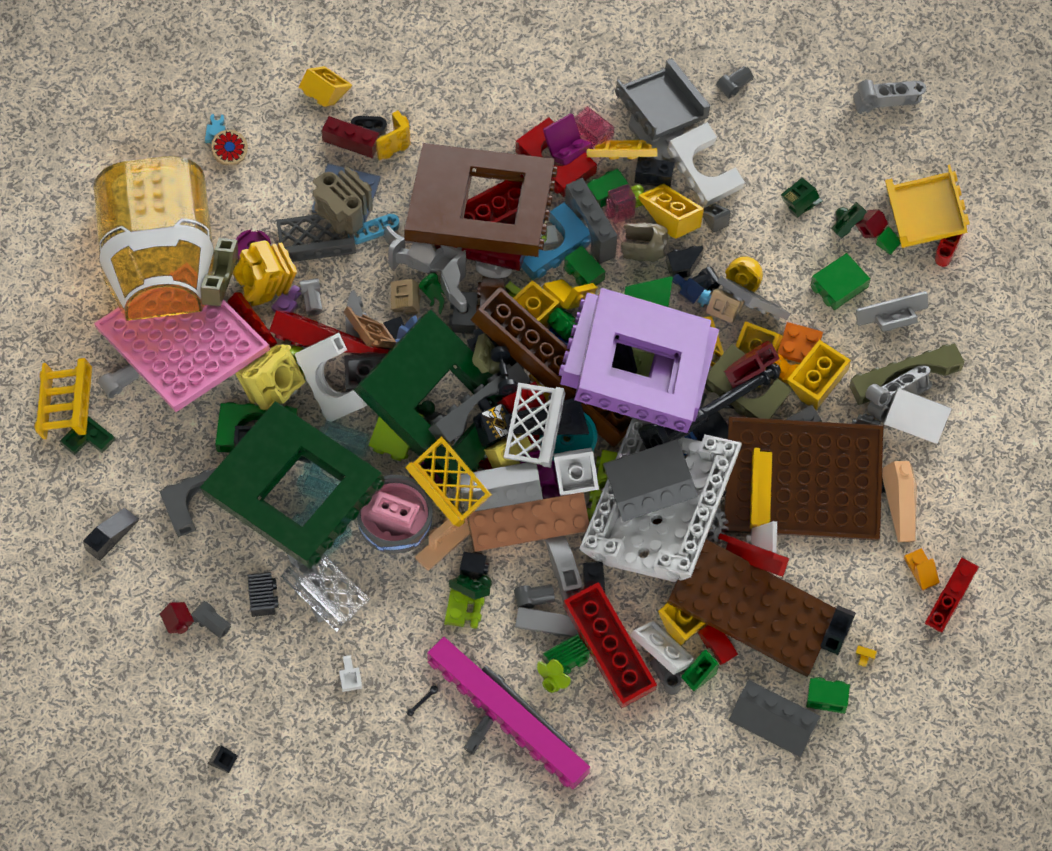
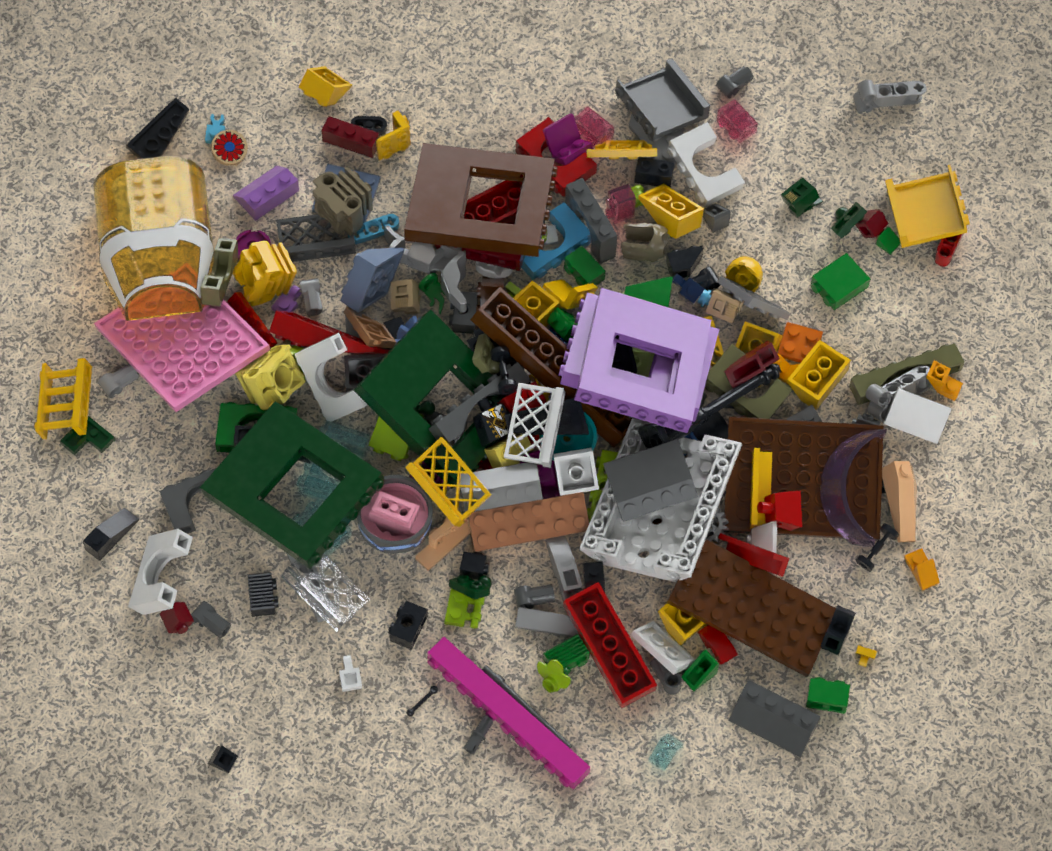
(159, 132): none -> black wing
(160, 548): none -> white arch
(267, 191): none -> medium lavender slope
(370, 277): none -> sand blue slope
(408, 635): none -> black brick
(601, 186): green brick -> none
(665, 751): none -> clear light blue bracket
(736, 121): none -> clear pink brick
(782, 508): none -> red torso
(834, 488): none -> clear purple windscreen
(889, 532): none -> black wheel
(894, 312): light grey bracket -> none
(942, 382): none -> light orange slope
(951, 595): red slope -> none

